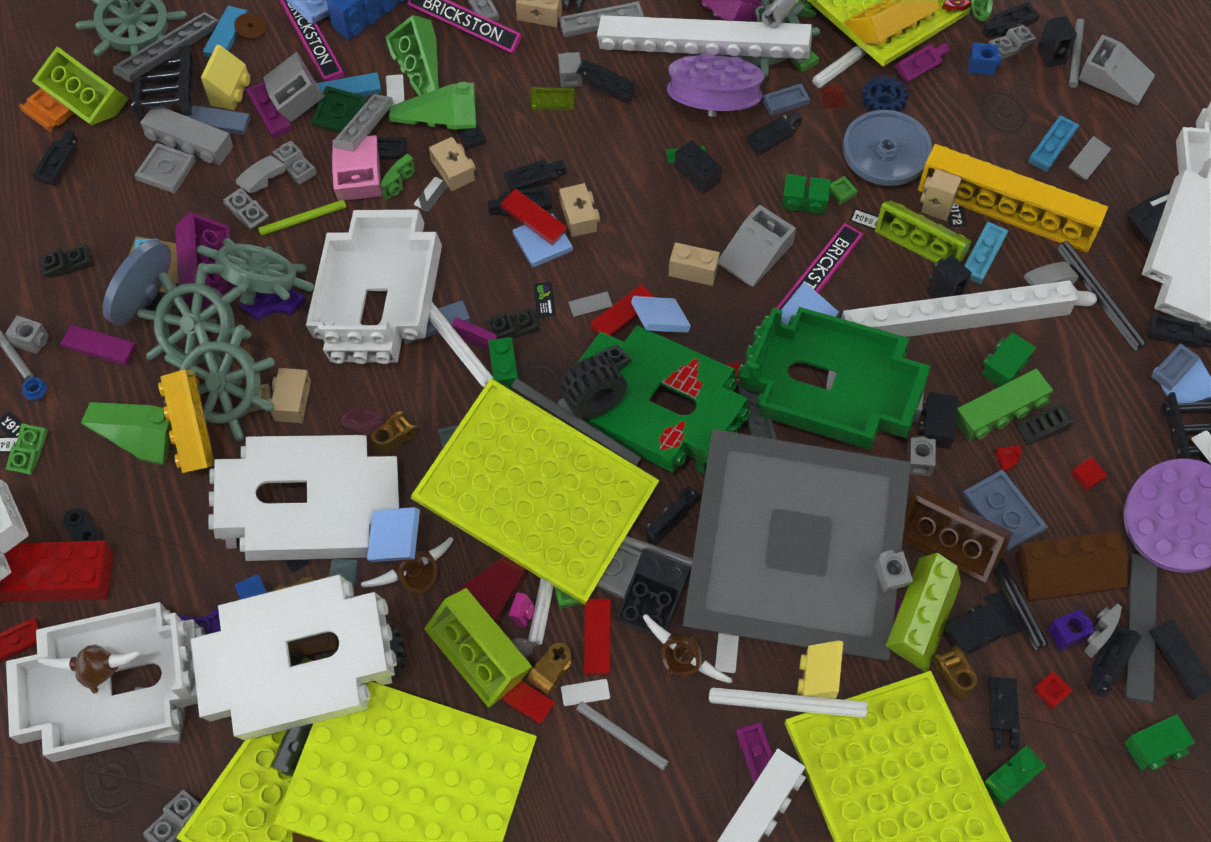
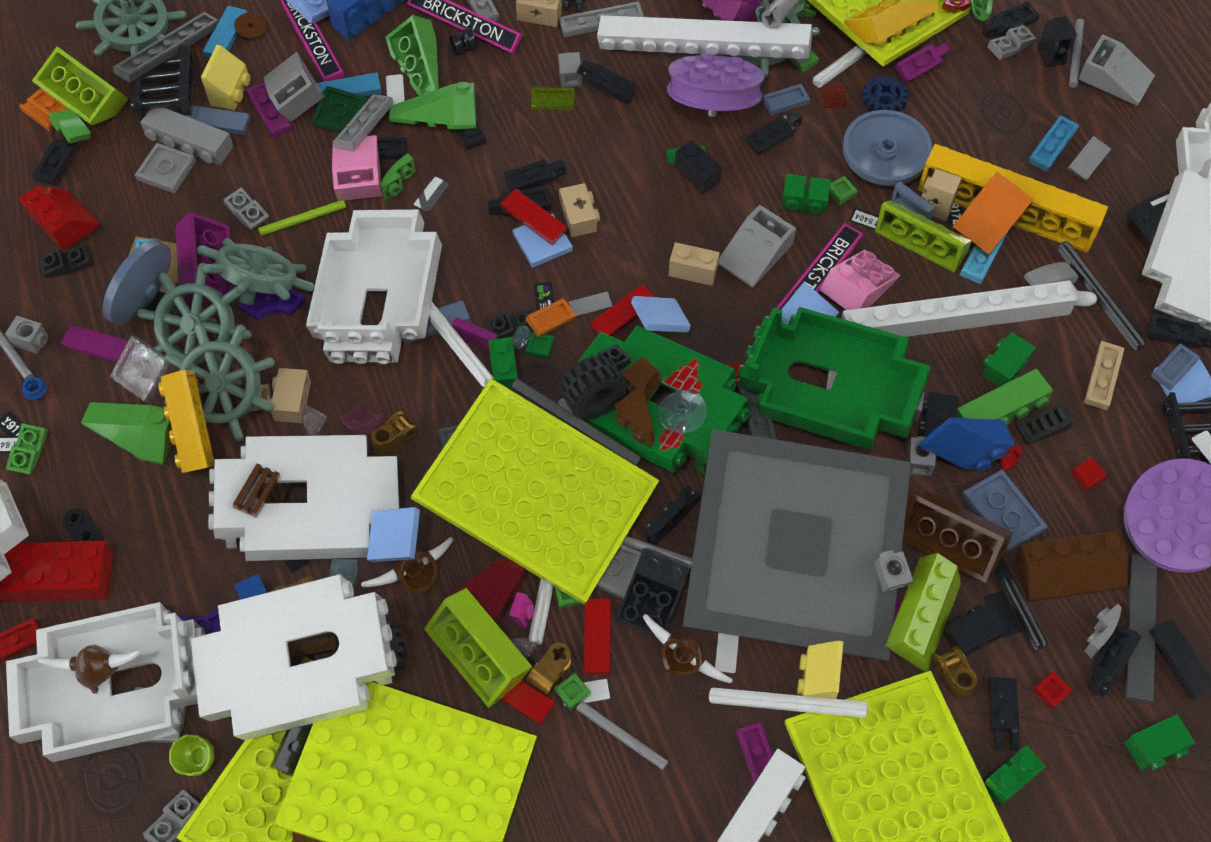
(58, 215): none -> red slope
(70, 125): none -> bright green slope
(140, 368): none -> clear plate
(191, 755): none -> lime hair
(257, 175): light grey slope -> none
(266, 472): none -> reddish brown tile
(295, 164): light grey slope -> none
(313, 420): none -> clear tile
(452, 163): tan brick -> none
(462, 41): none -> black wheel
(521, 336): none -> clear light blue arm
(540, 346): none -> green tile
(550, 317): none -> orange tile
(572, 691): none -> bright green tile
(632, 410): none -> reddish brown arch
(682, 419): none -> clear light blue dish
(858, 281): none -> bright pink slope
(911, 200): none -> sand blue tile
(948, 278): black brick -> none
(970, 442): none -> blue slope
(984, 58): blue brick -> none
(993, 212): none -> orange tile
(1064, 636): dark purple brick -> none
(1104, 375): none -> tan plate

